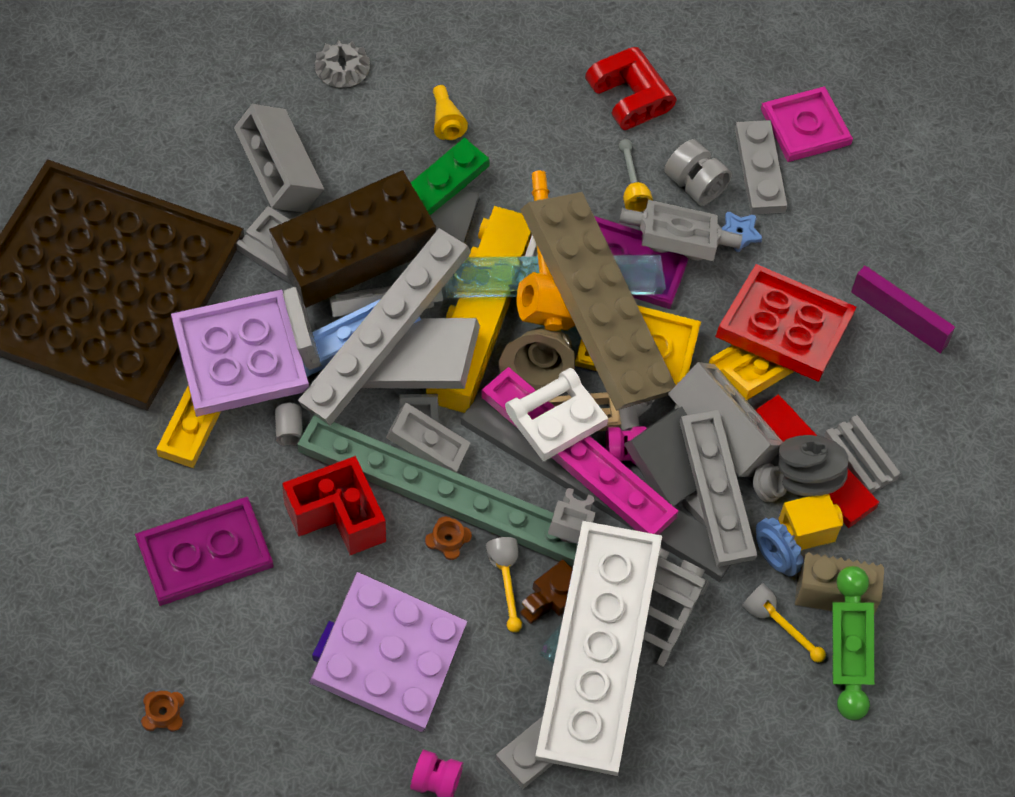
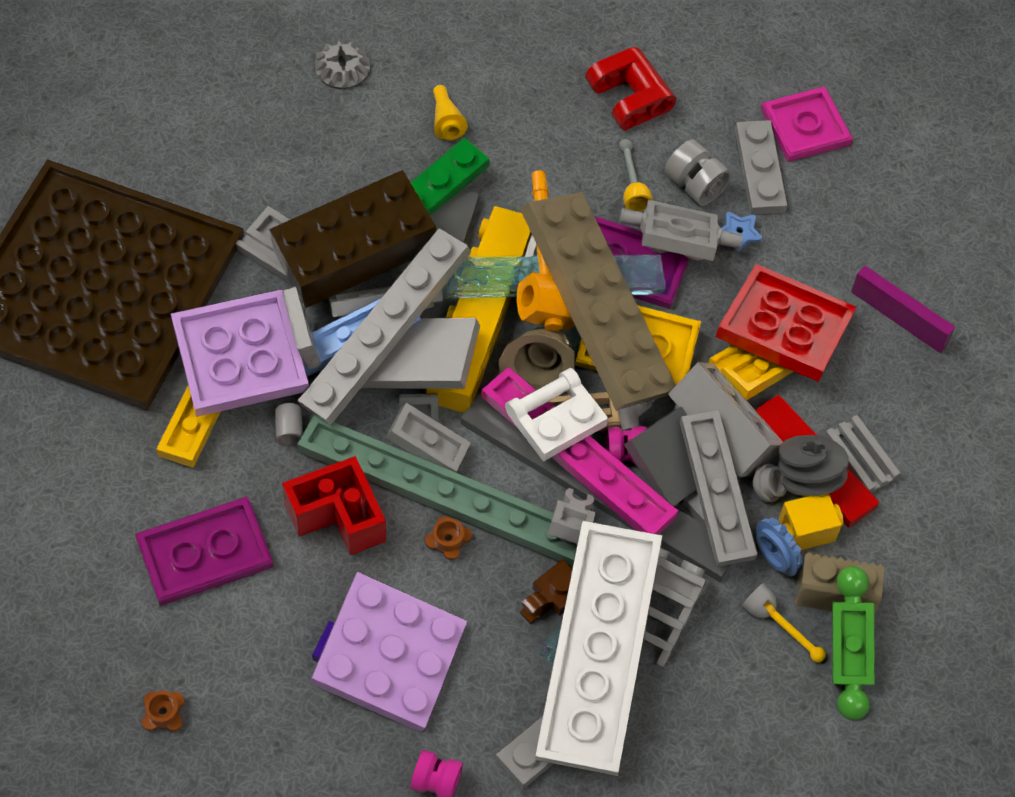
(278, 158): light grey brick -> none
(502, 554): hinge -> none

